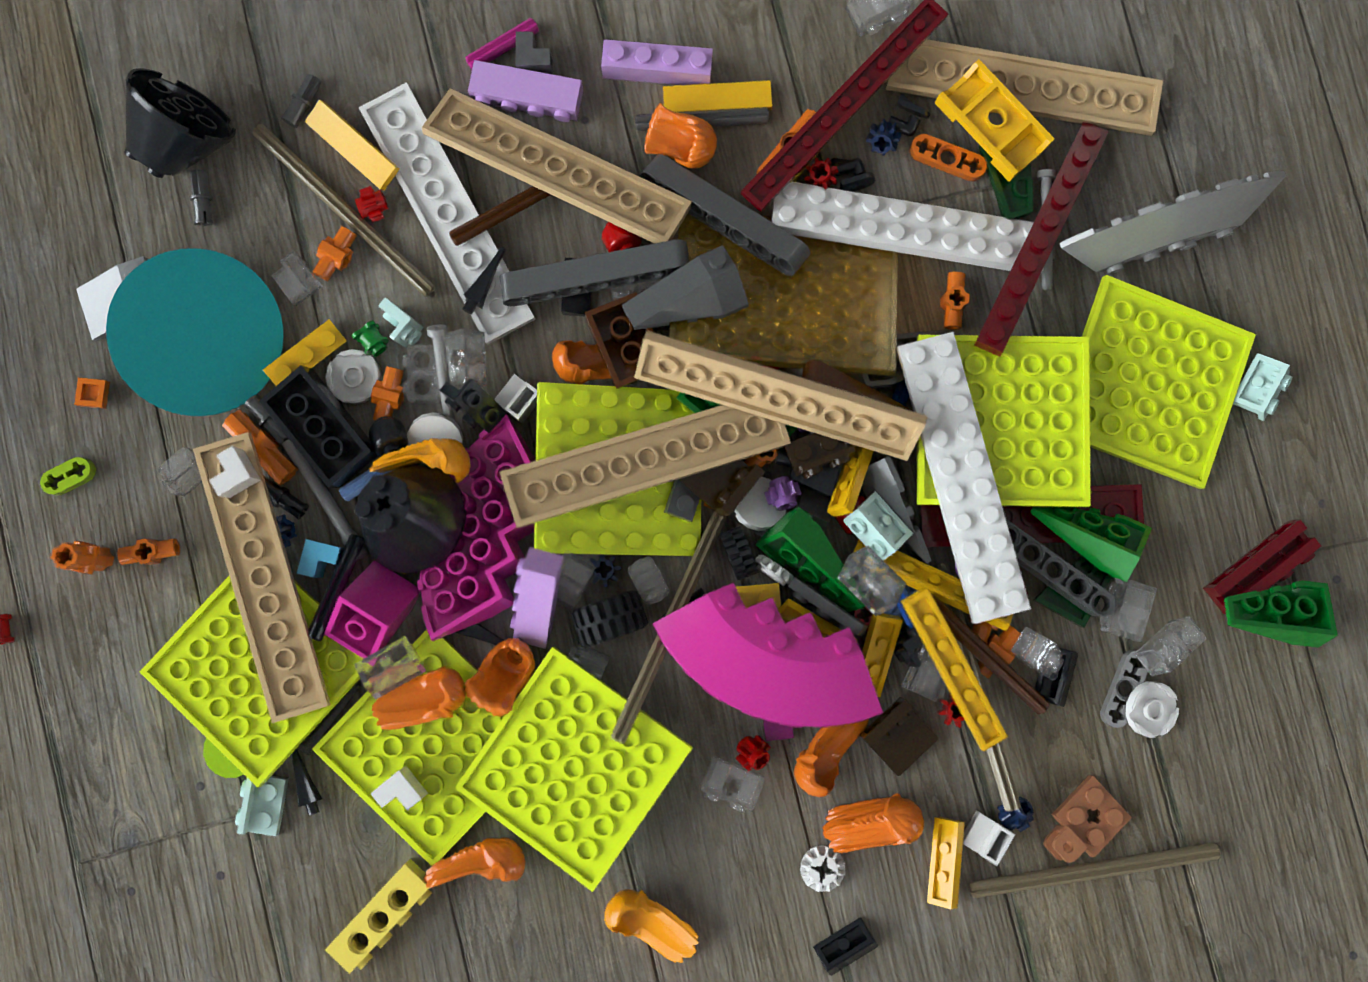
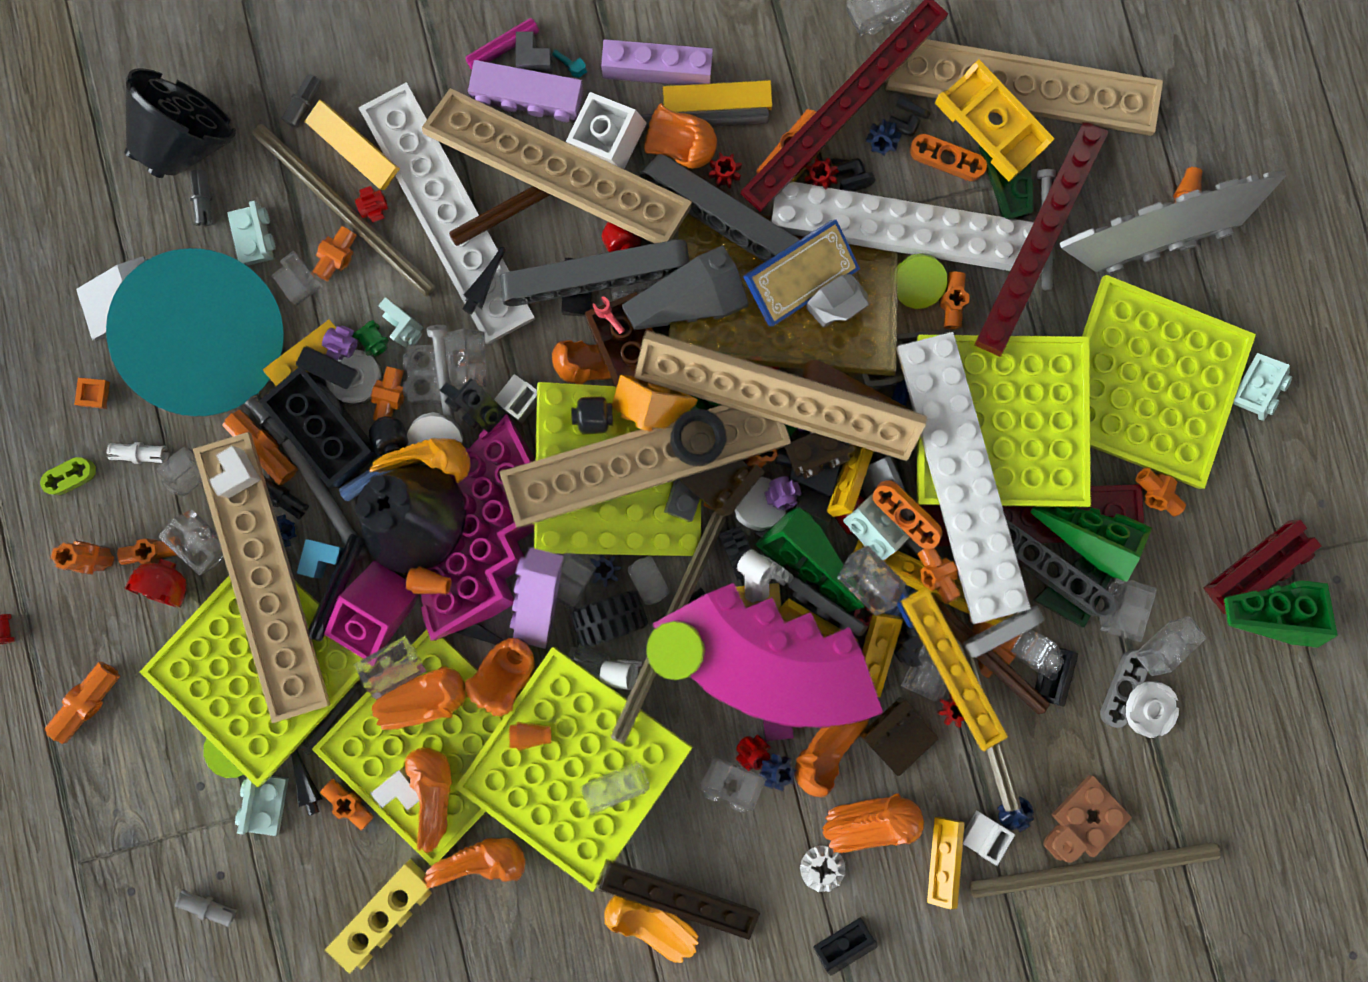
(82, 702): none -> orange piece
(137, 452): none -> white pin
(159, 583): none -> red cylinder
(193, 542): none -> clear brick
(205, 908): none -> light grey pin
(251, 234): none -> light aqua bracket
(326, 367): none -> black slope
(339, 342): none -> medium lavender gear
(356, 813): none -> orange axle
(427, 582): none -> orange cone
(432, 781): none -> orange hair
(528, 735): none -> orange cone
(576, 68): none -> teal hand
(592, 415): none -> black head
(606, 313): none -> coral hand
(607, 130): none -> white brick
(615, 787): none -> clear brick
(620, 673): none -> white piece
(649, 403): none -> light orange slope
(675, 650): none -> lime tile
(677, 899): none -> dark brown tile
(708, 418): none -> black tyre
(721, 164): none -> red gear
(757, 574): none -> white piece
(777, 772): none -> dark blue gear
(800, 272): none -> pearl gold tile
(838, 300): none -> light grey slope
(920, 281): none -> lime tile
(928, 523): none -> orange beam
(939, 574): none -> orange axle
(1003, 631): none -> light grey beam
(1160, 492): none -> orange axle
(1191, 181): none -> orange cone

